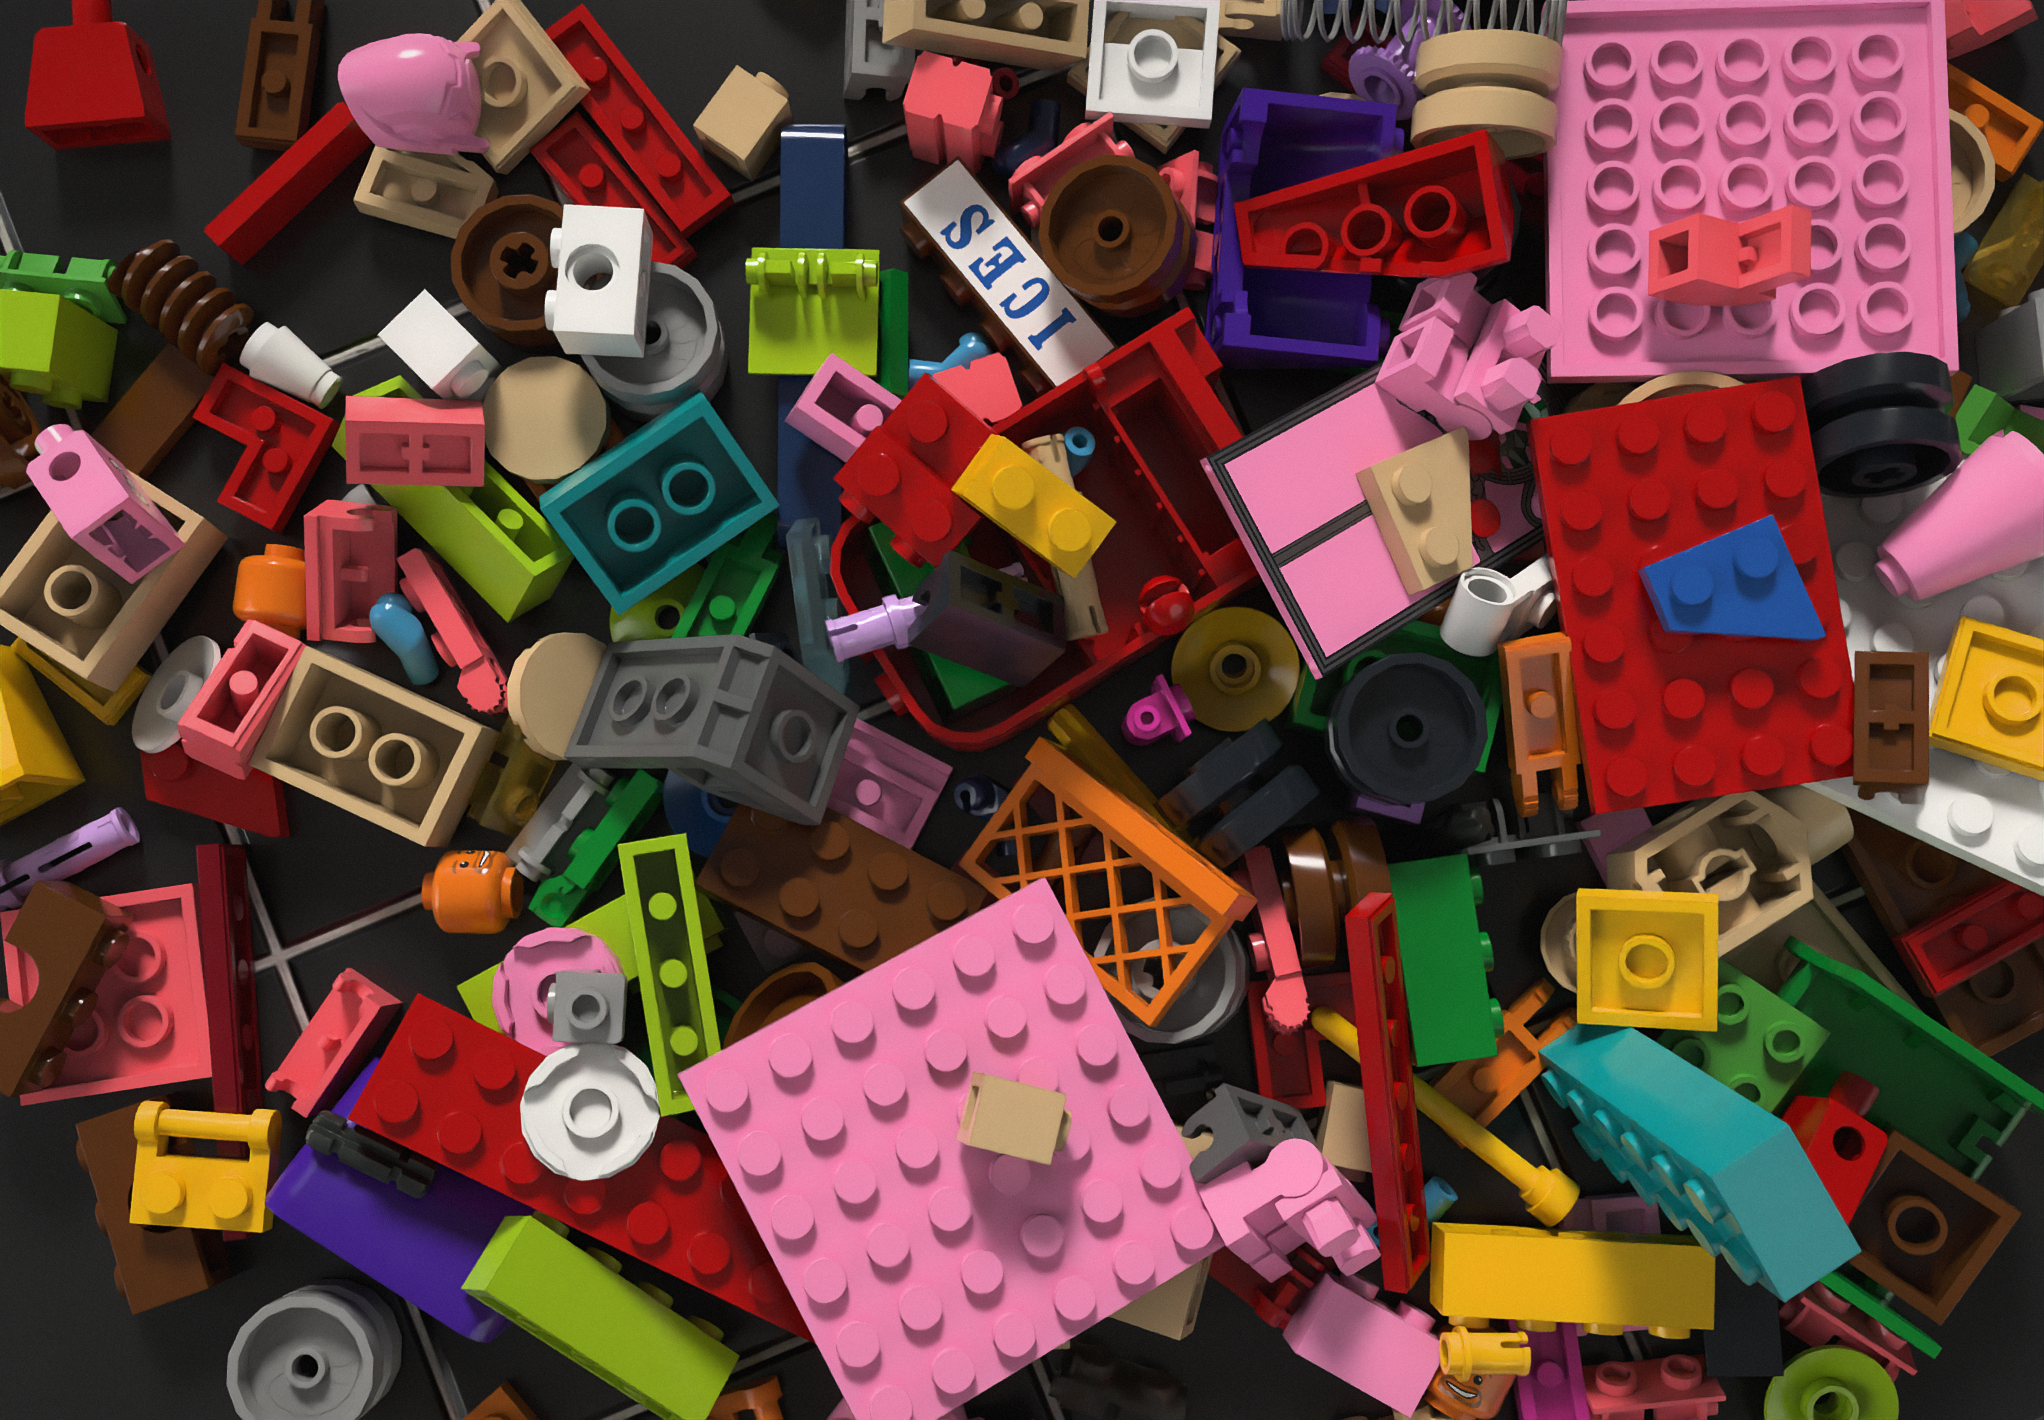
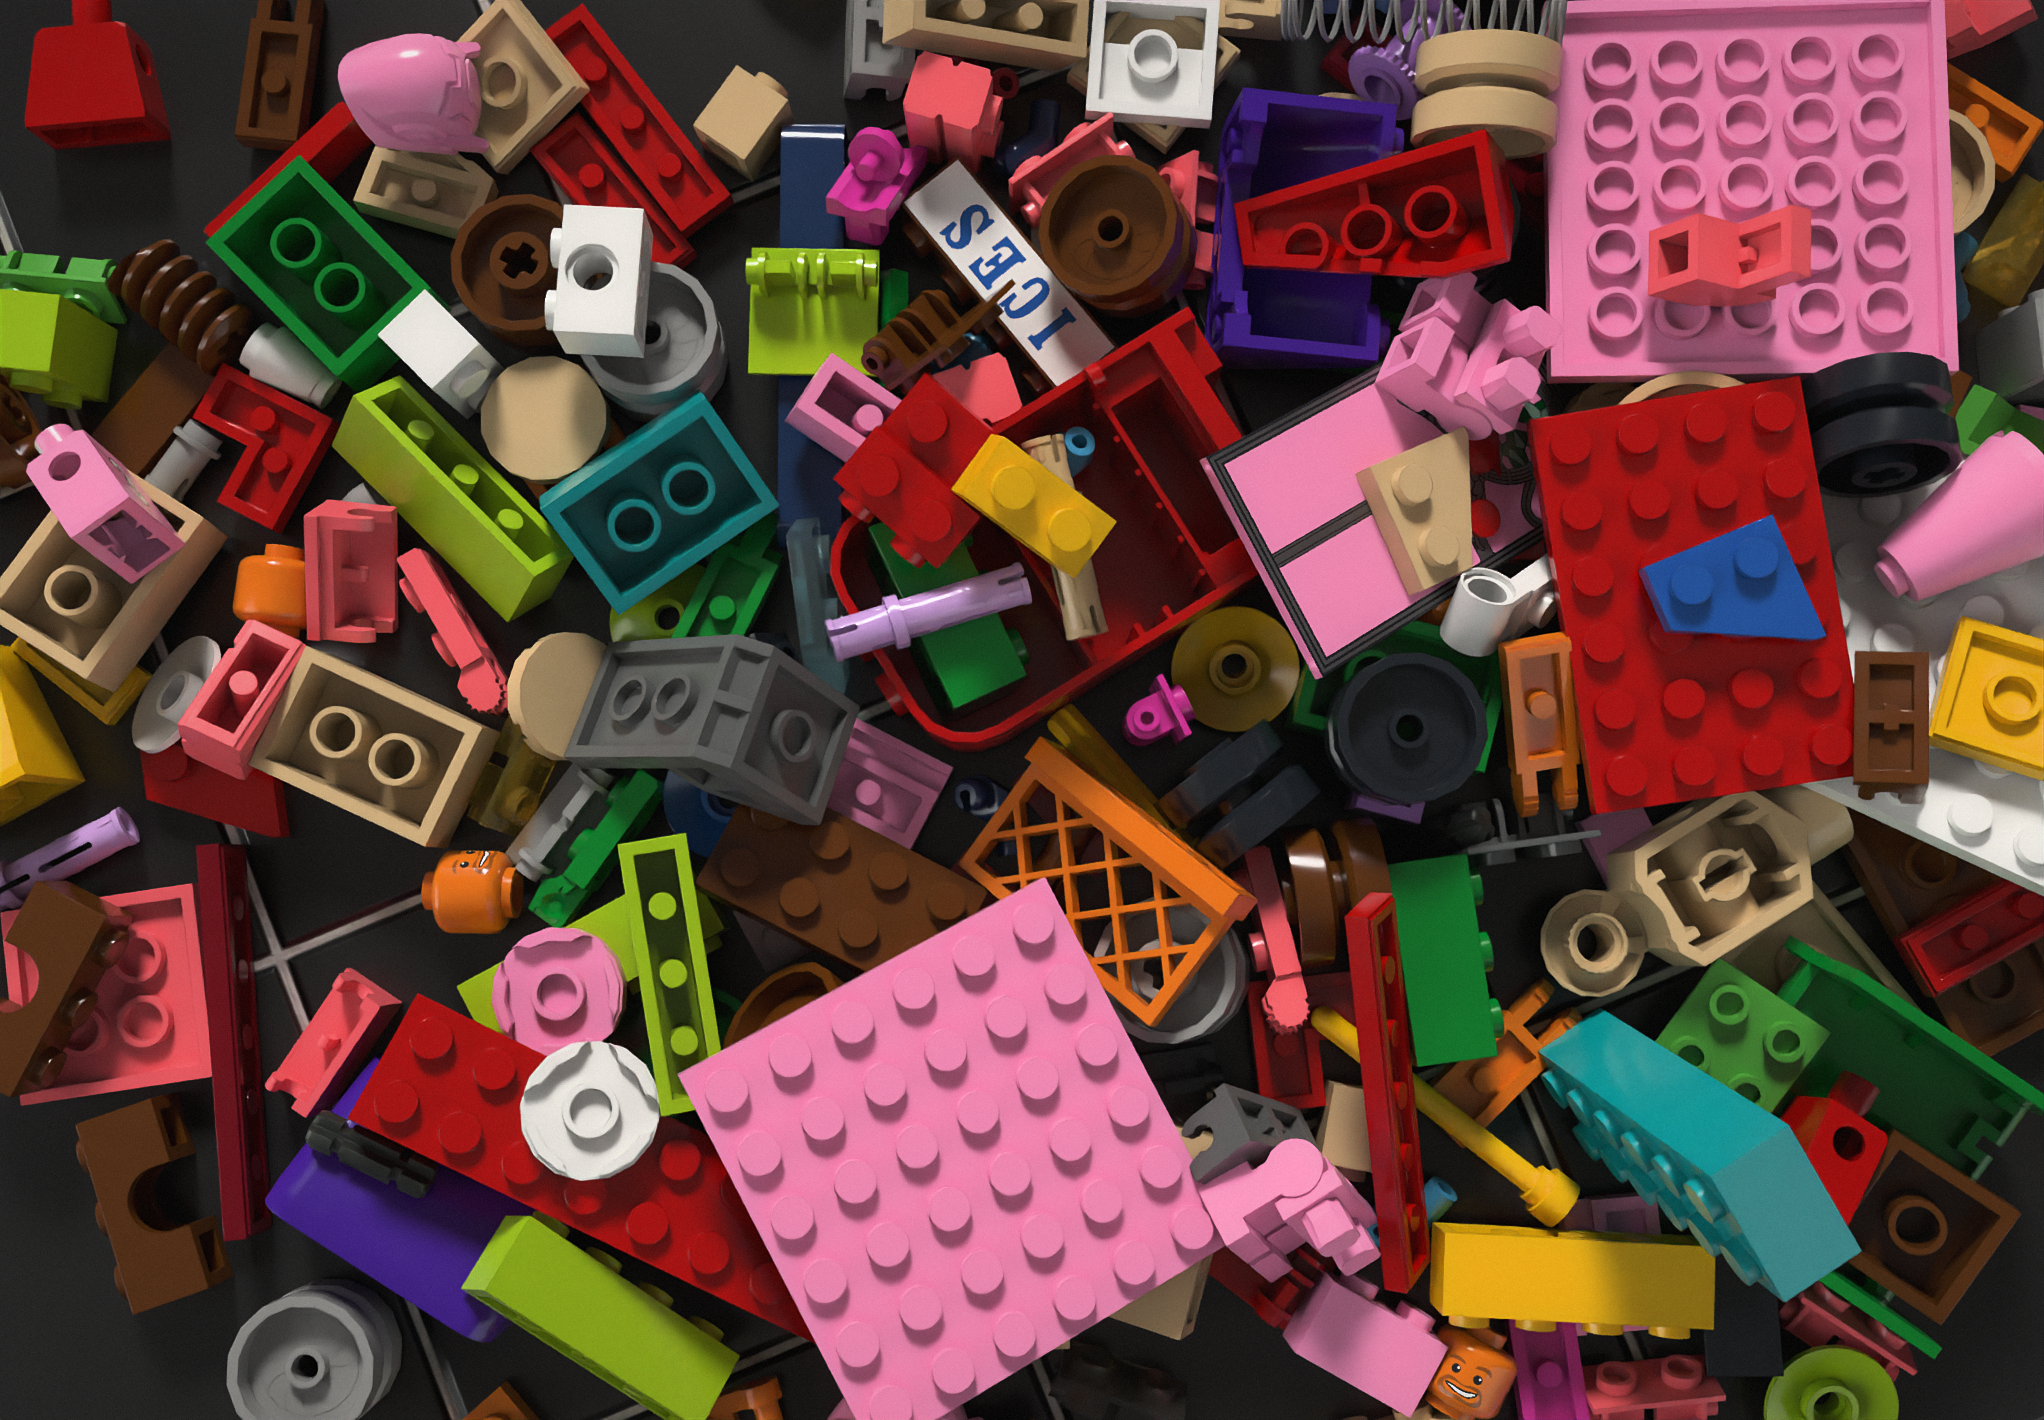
(185, 459): none -> light grey pin
(204, 1189): yellow plate -> none
(321, 271): none -> green brick
(404, 636): dark azure arm -> none
(414, 441): coral hinge -> none
(587, 1006): light grey bracket -> none
(874, 183): none -> dark pink hips
(926, 333): none -> reddish brown hinge
(988, 620): black hinge -> none
(1014, 1118): tan brick -> none
(1171, 610): red hinge -> none
(1483, 1353): yellow pin -> none
(1647, 959): yellow plate -> none

